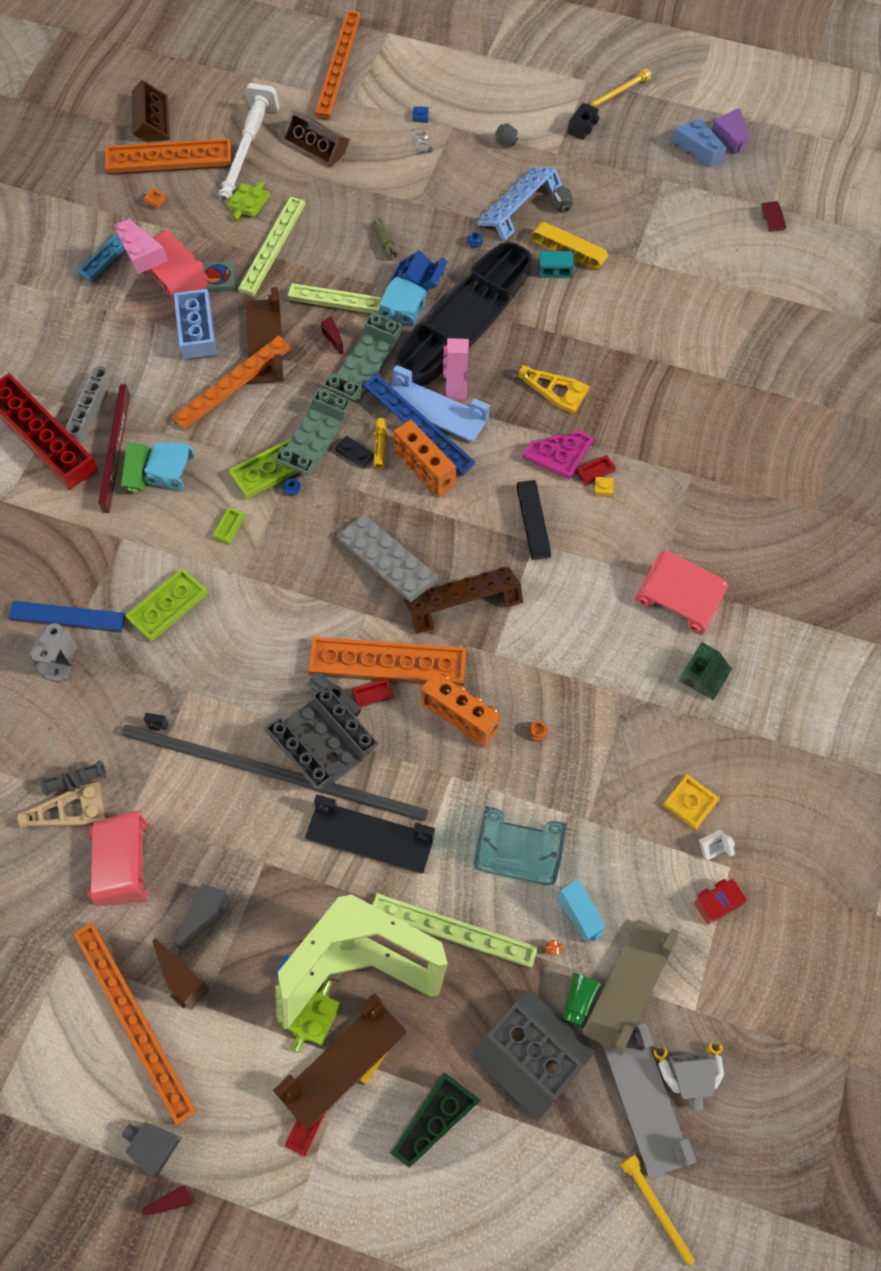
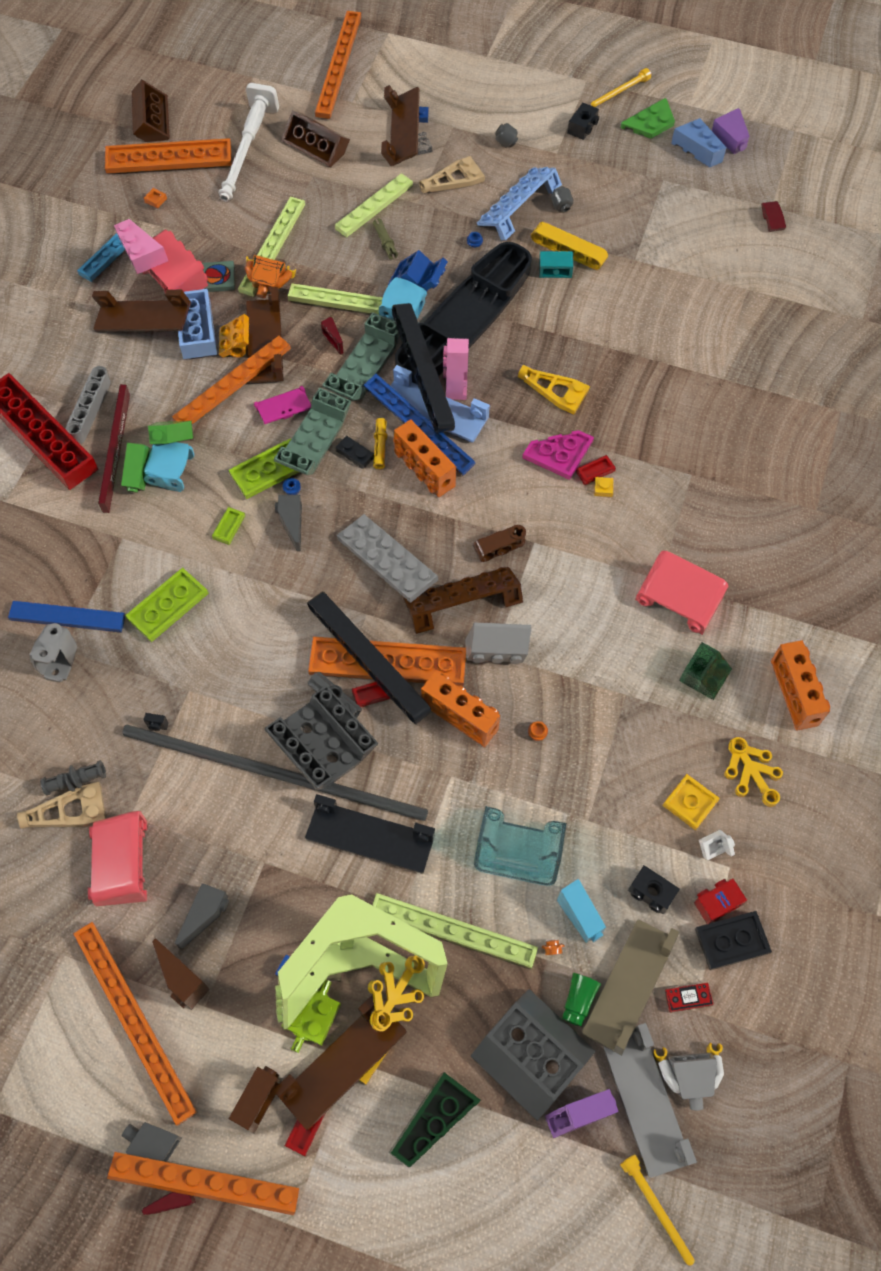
(142, 315): none -> reddish brown bracket
(170, 432): none -> bright green slope
(203, 1183): none -> orange plate
(234, 337): none -> light orange plate
(247, 200): lime plate -> none
(255, 1099): none -> reddish brown window
(267, 273): none -> orange torso
(283, 405): none -> dark pink door
(290, 515): none -> dark grey slope
(369, 658): none -> black beam
(373, 205): none -> yellowish green plate
(394, 994): none -> yellow plant
(403, 125): none -> reddish brown bracket
(423, 368): none -> black beam
(468, 168): none -> tan plate
(498, 642): none -> light grey slope
(500, 543): none -> reddish brown piece
(533, 520): black beam -> none
(581, 1113): none -> medium lavender slope
(651, 120): none -> bright green wing
(665, 889): none -> black brick
(689, 997): none -> tile
(733, 940): none -> black plate
(752, 768): none -> yellow plant
(800, 685): none -> orange brick

